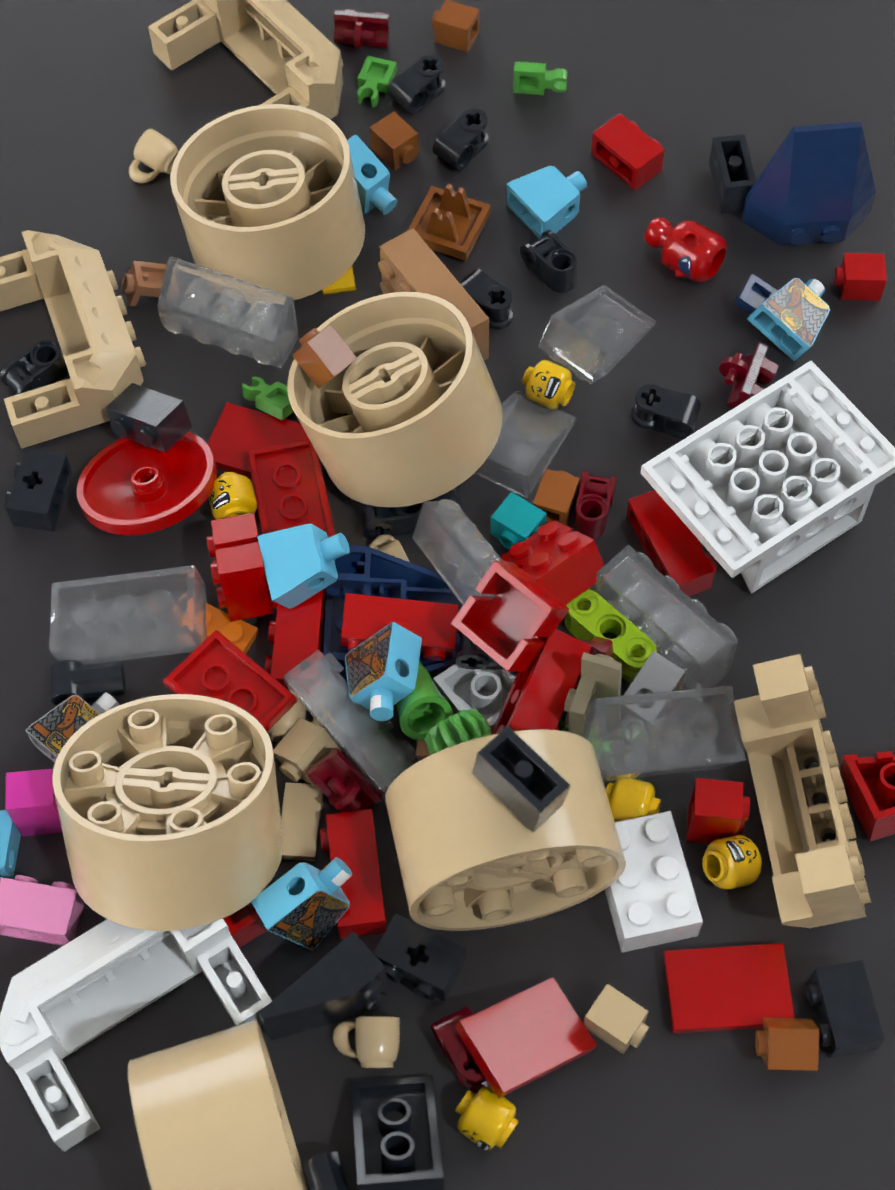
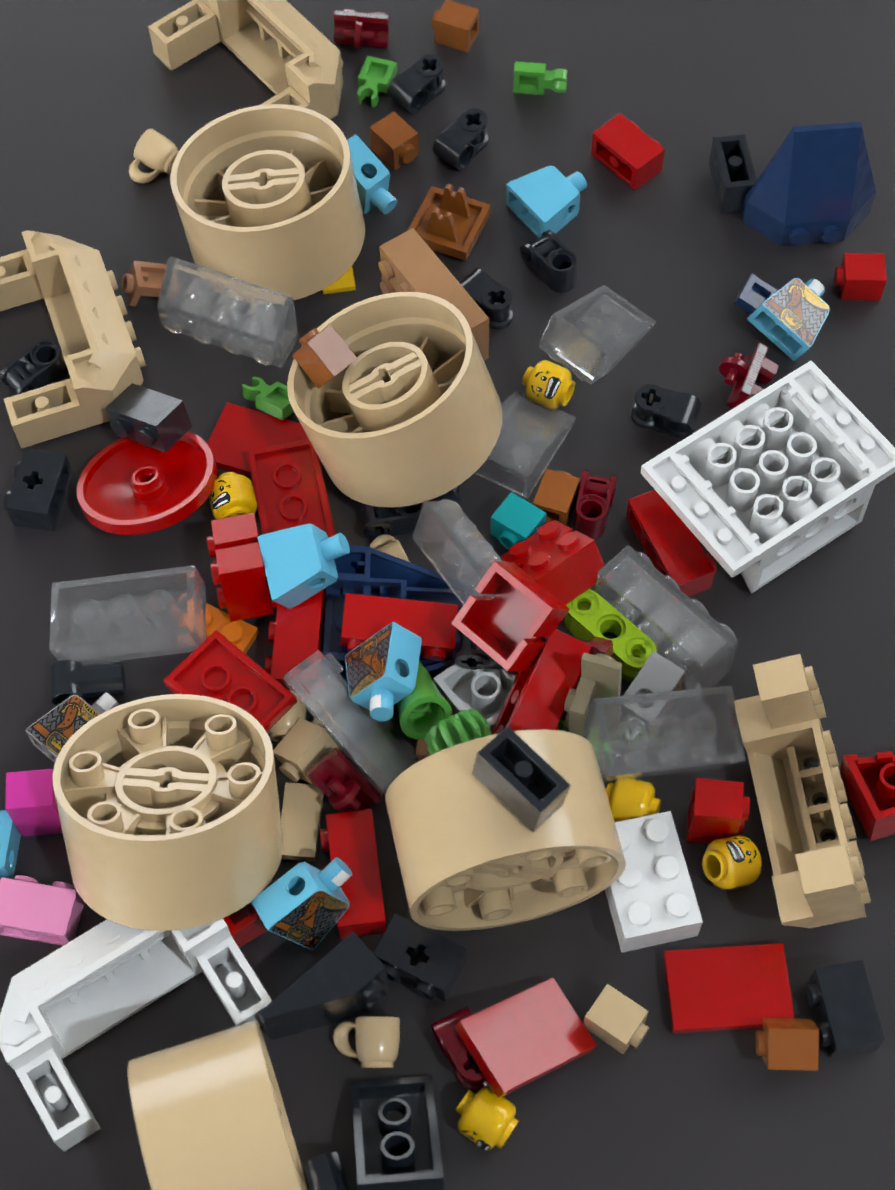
(687, 248): red piece -> none

